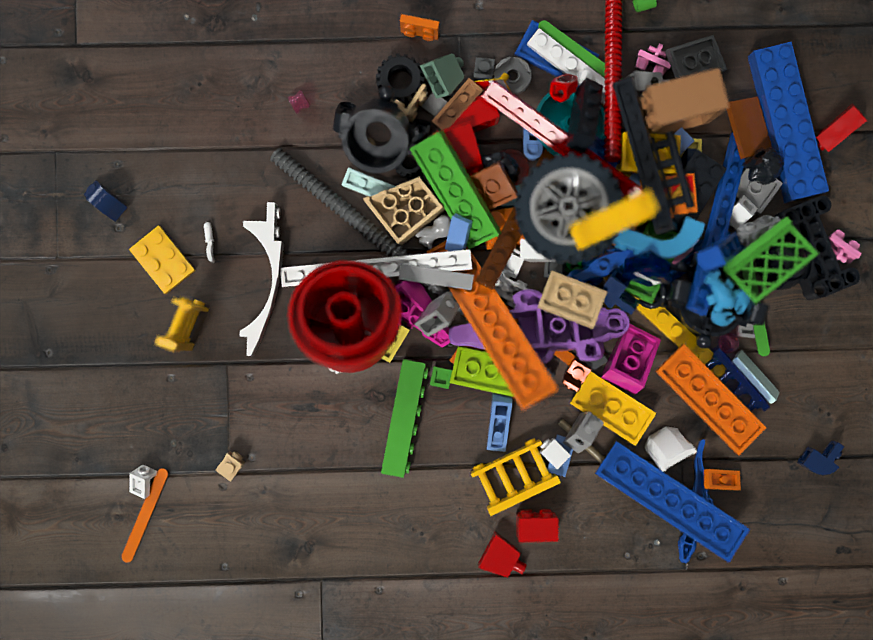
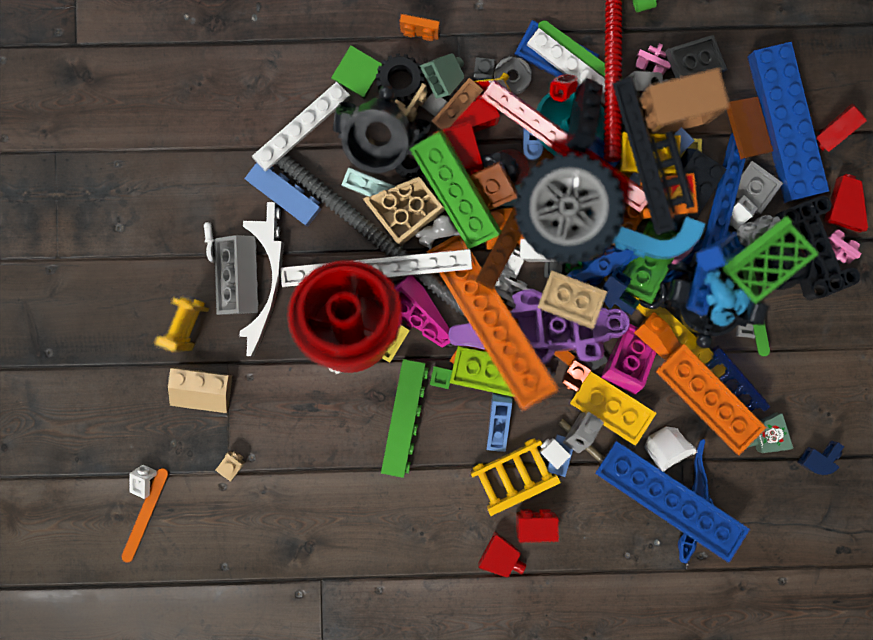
(105, 201): dark blue brick -> none
(162, 259): yellow plate -> none
(199, 390): none -> tan slope
(236, 275): none -> light grey slope
(284, 194): none -> medium blue brick
(298, 101): clear pink wheel -> none
(300, 127): none -> white plate
(356, 71): none -> bright green tile
(436, 277): light grey sticker -> none
(445, 309): light grey torso -> none
(458, 233): medium blue tile -> none
(613, 220): yellow fence -> none
(647, 269): clear blue torso -> none
(658, 336): none -> orange slope
(722, 479): orange plate -> none
(728, 343): clear pink tile -> none
(756, 377): light aqua tile -> none
(764, 166): black animal -> none
(775, 435): none -> sand green torso
(848, 205): none -> red slope

